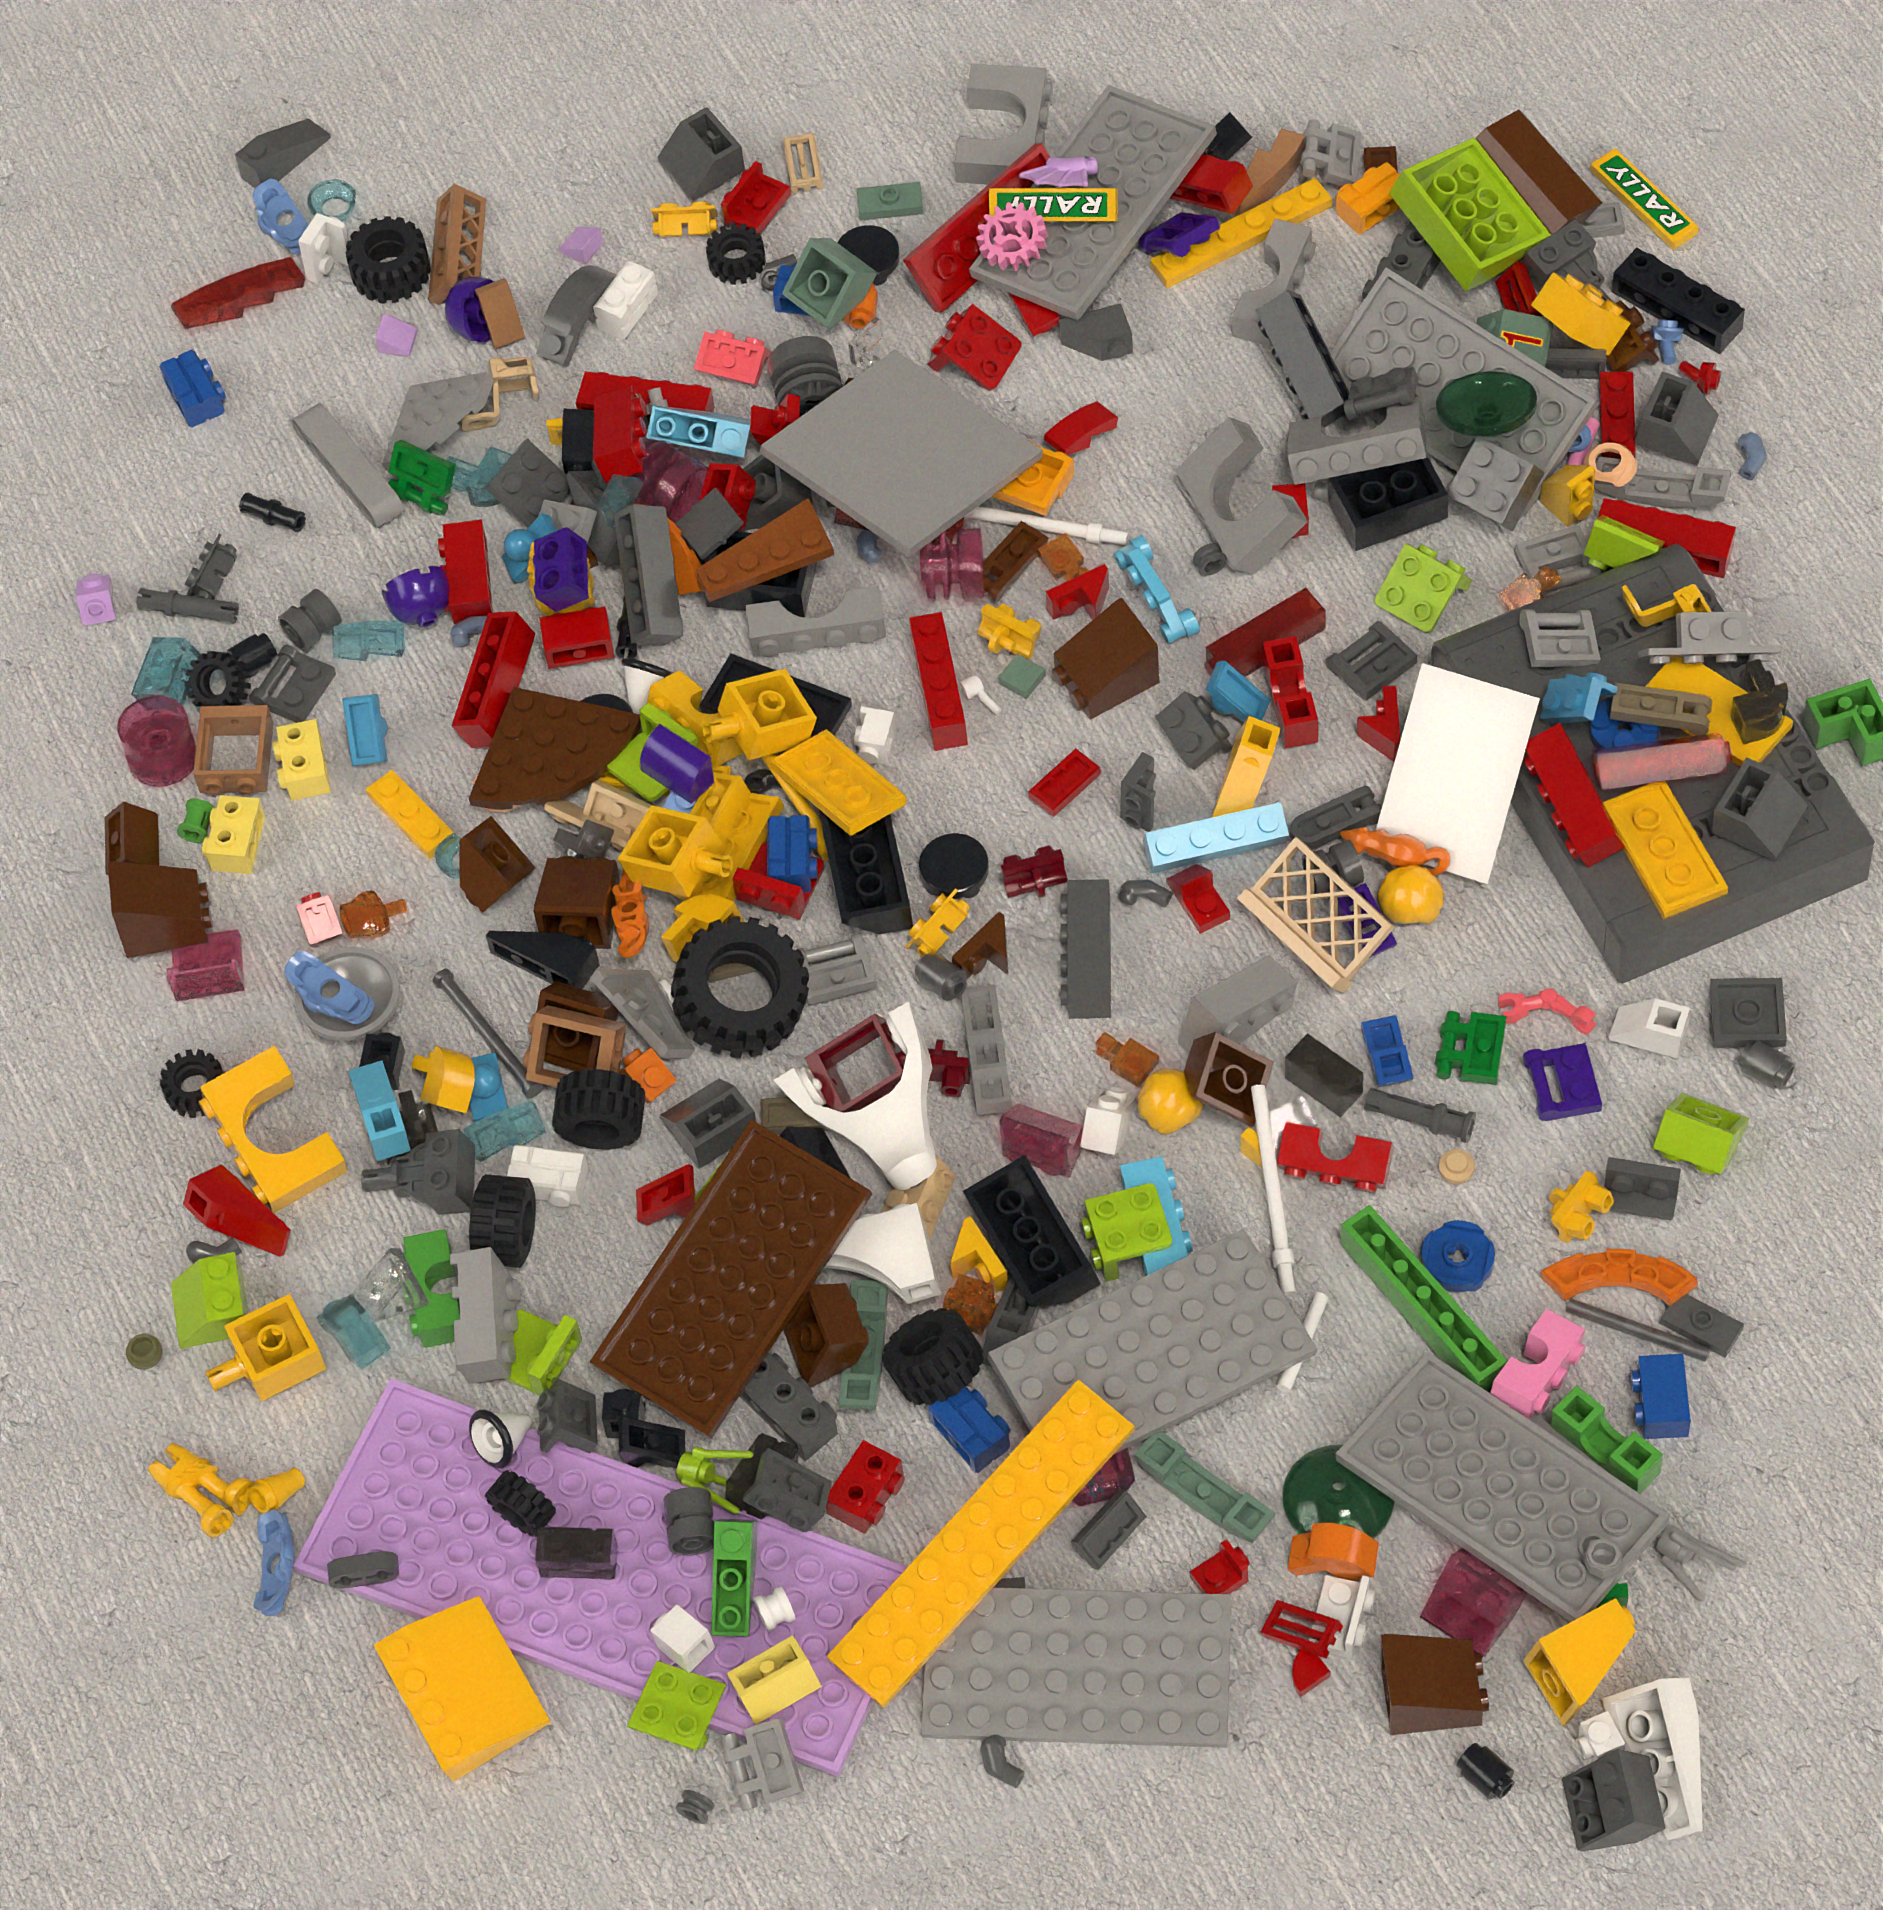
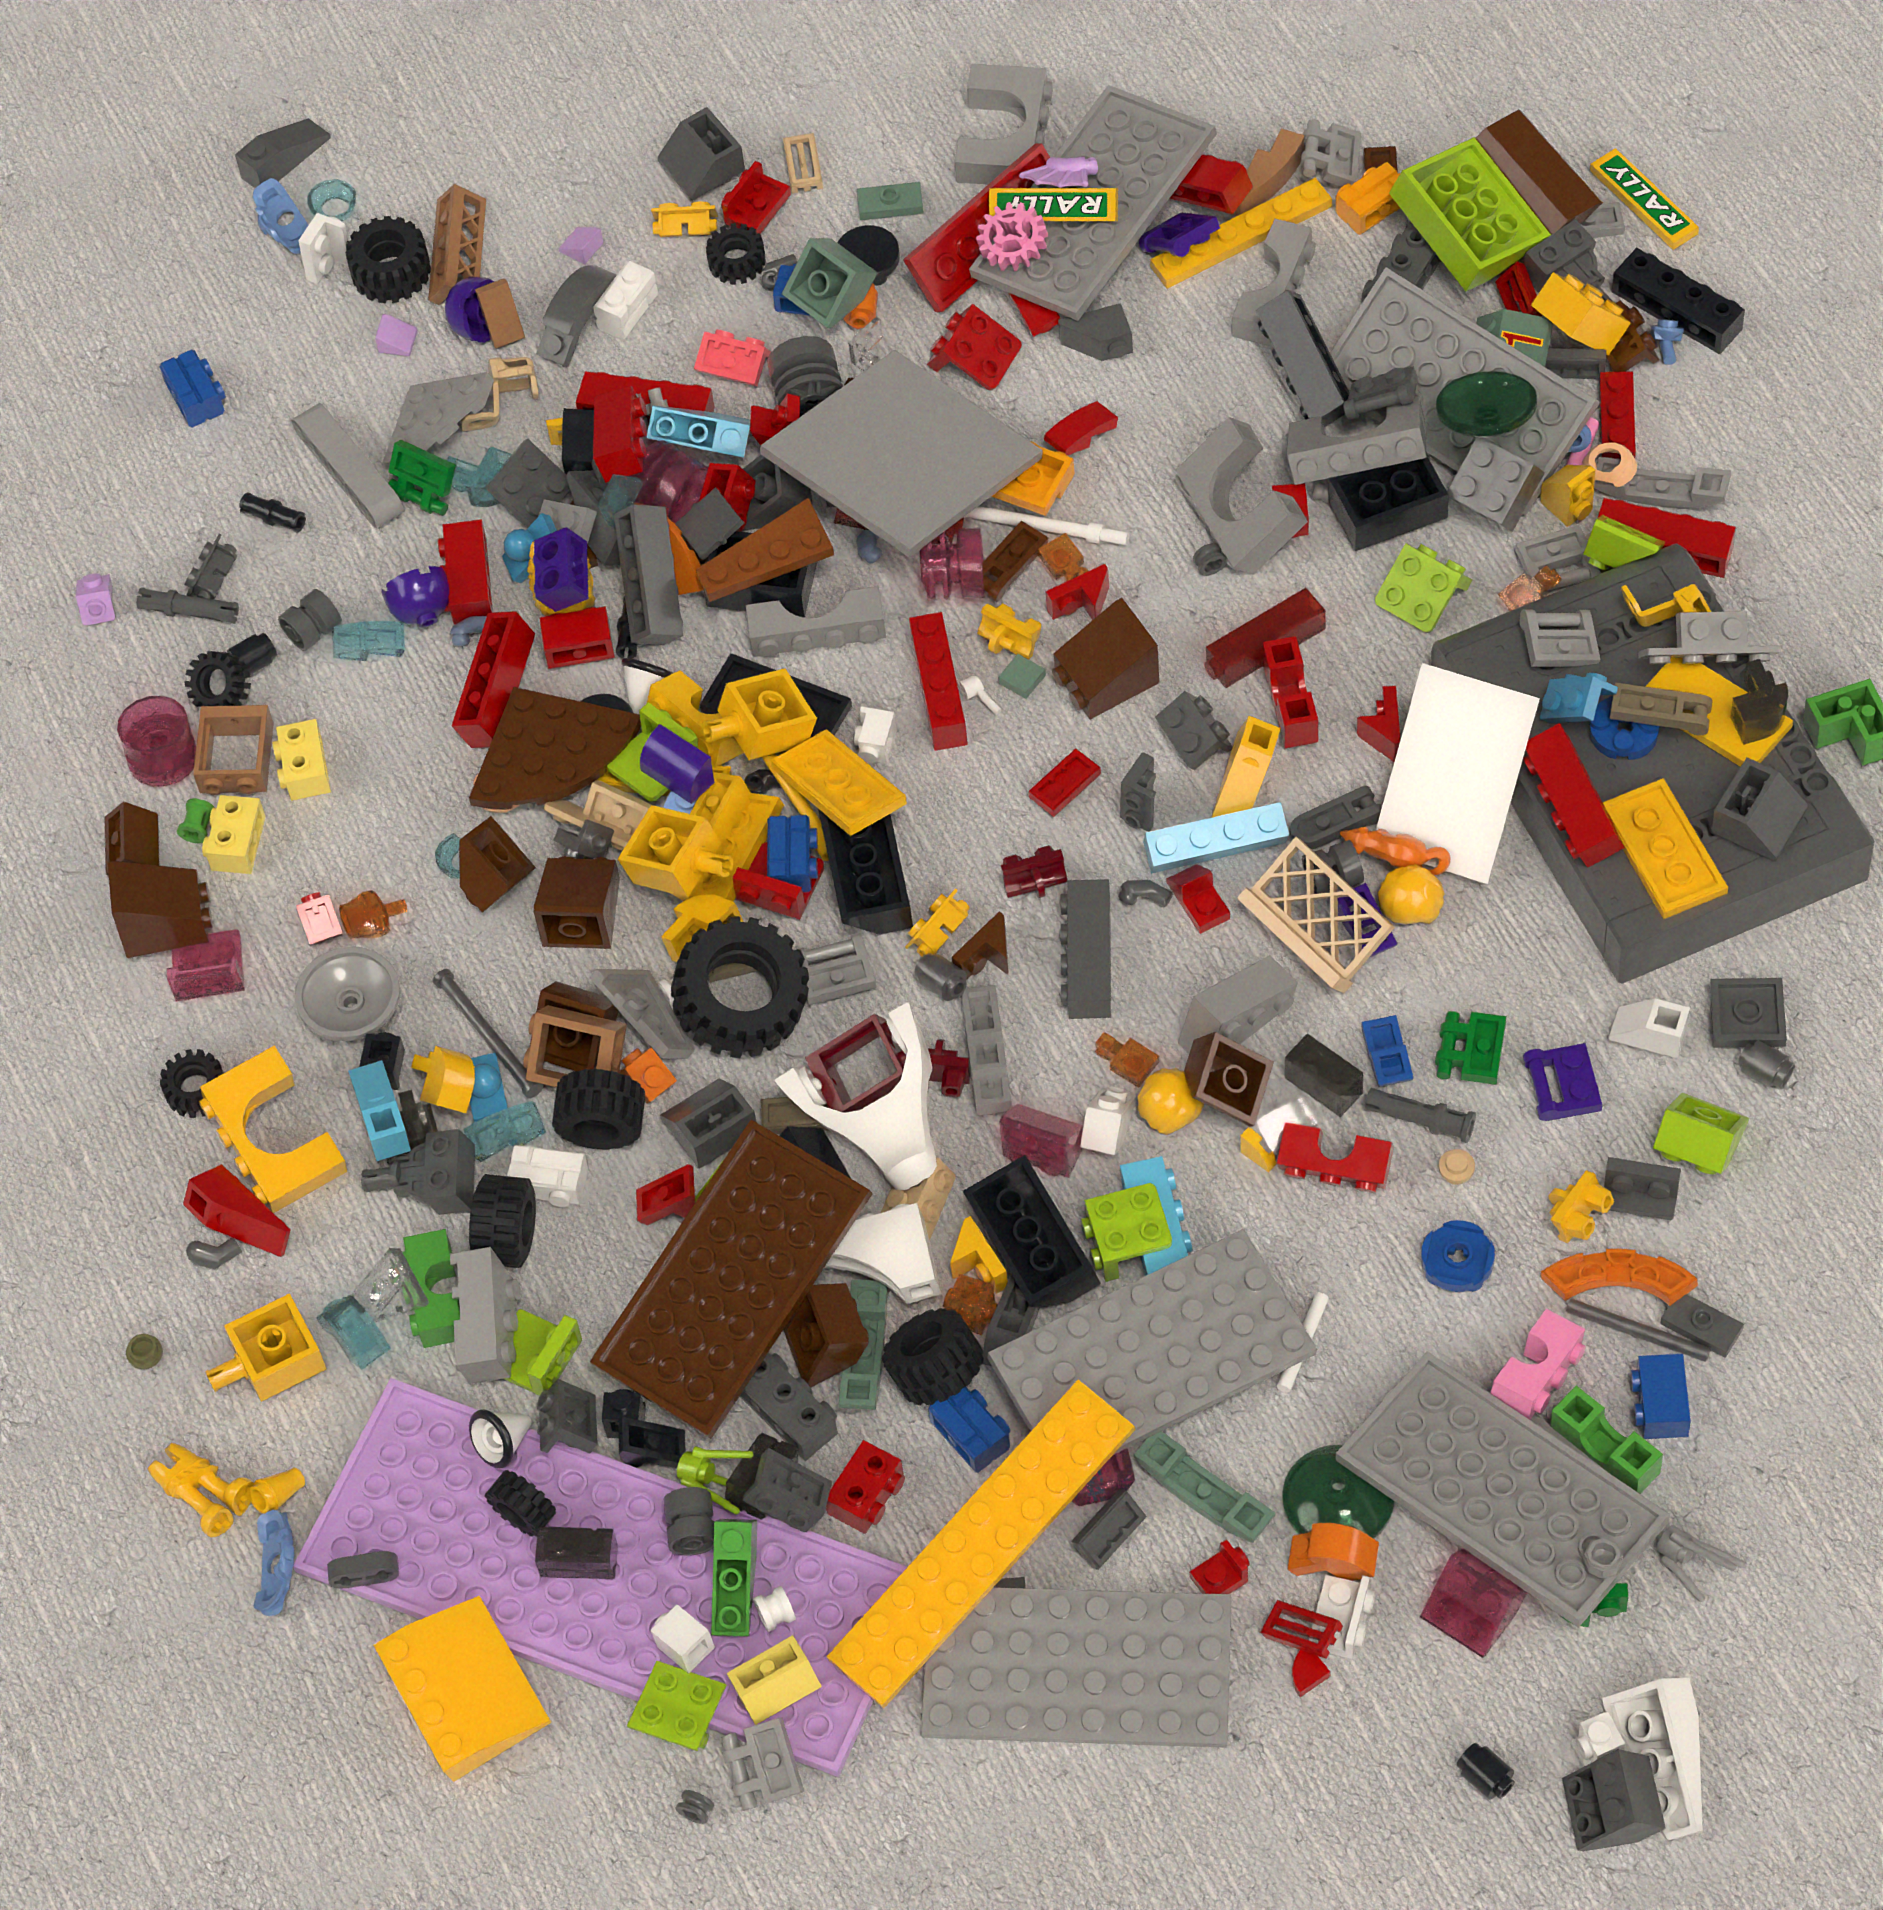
(165, 669): clear light blue brick -> none
(207, 1299): lime slope -> none
(230, 295): clear red slope -> none
(300, 691): dark grey plate -> none
(310, 975): medium blue piece -> none
(365, 729): dark azure tile -> none
(408, 813): yellow plate -> none
(547, 955): black slope -> none
(630, 916): orange animal -> none
(954, 863): black tile -> none
(995, 1761): dark grey arm -> none
(1136, 560): medium azure plate -> none
(1229, 138): black bracket -> none
(1235, 694): dark azure tile -> none
(1282, 1257): white bar -> none
(1378, 666): dark grey plate -> none
(1420, 1298): bright green brick -> none
(1431, 1683): reddish brown slope -> none
(1547, 999): coral piece -> none
(1578, 1656): yellow slope -> none
(1661, 760): clear red brick -> none
(1677, 419): dark grey slope -> none
(1706, 377): red plate -> none
(1756, 453): sand blue arm -> none

